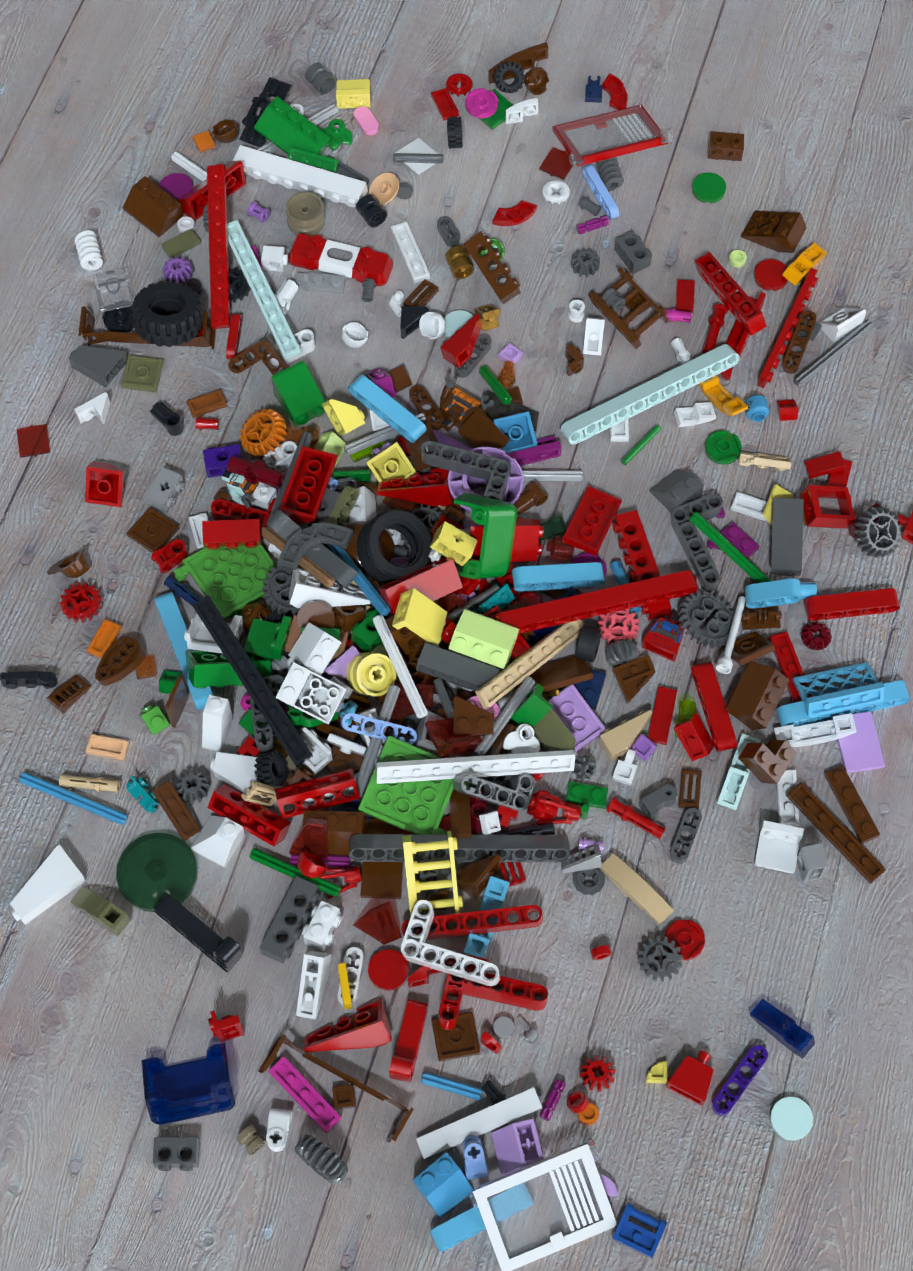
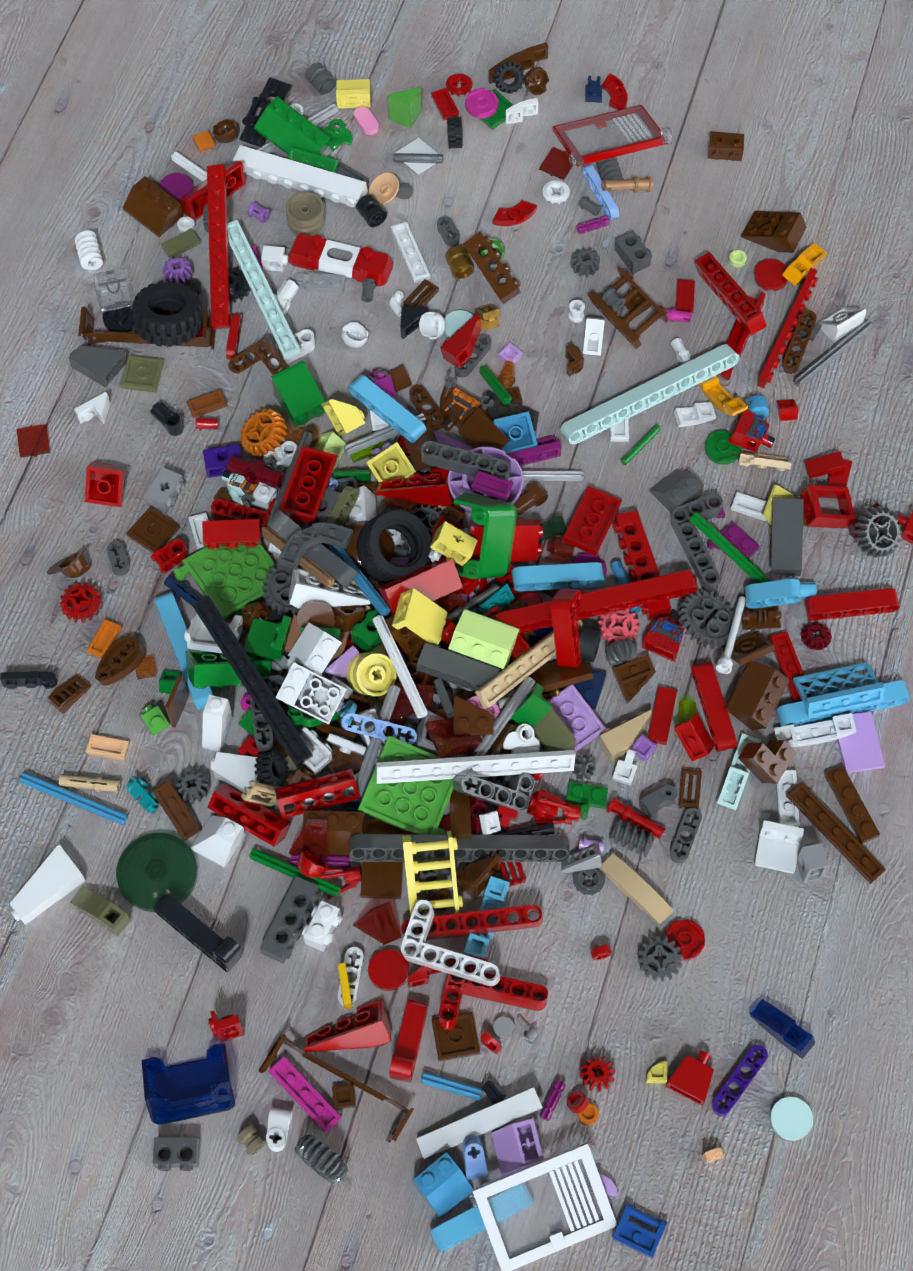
(121, 557): none -> dark grey beam
(313, 983): white slope -> none
(404, 106): none -> bright green slope
(492, 485): none -> magenta tile
(566, 627): none -> red beam
(632, 837): none -> dark grey piece
(634, 184): none -> medium nougat pin
(709, 187): green tile -> none
(713, 1155): none -> light nougat tile
(716, 323): red pin -> none
(751, 432): none -> red torso

